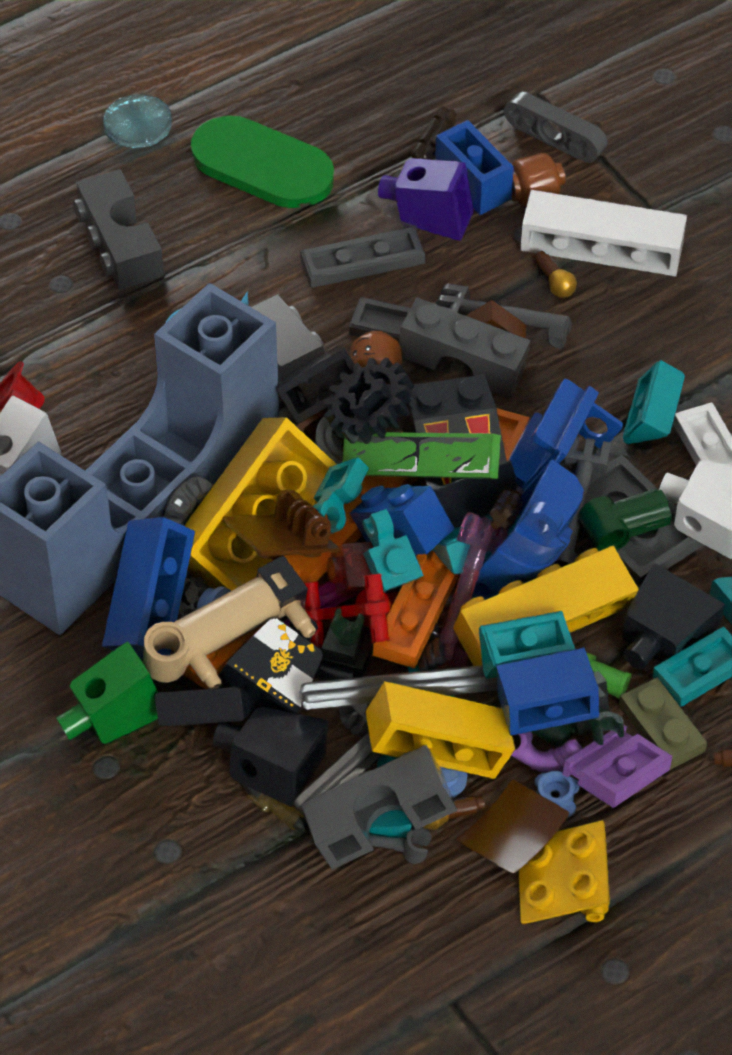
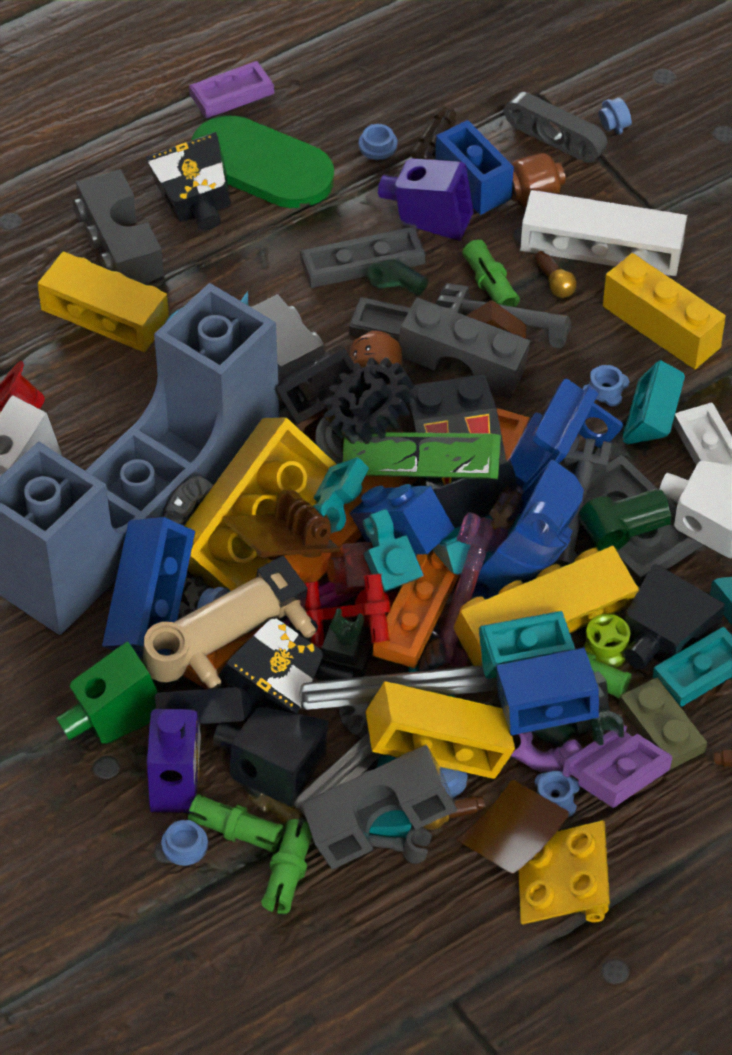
(103, 301): none -> yellow brick
(137, 121): clear light blue wheel -> none
(176, 747): none -> dark purple torso
(184, 843): none -> medium blue plate
(193, 180): none -> torso
(231, 89): none -> medium lavender plate
(236, 823): none -> bright green pin
(287, 867): none -> bright green pin
(378, 142): none -> medium blue plate
(394, 274): none -> clear green arm
(480, 260): none -> bright green pin
(604, 630): none -> lime wheel
(609, 383): none -> medium blue plate
(615, 115): none -> medium blue plate
(663, 311): none -> yellow brick

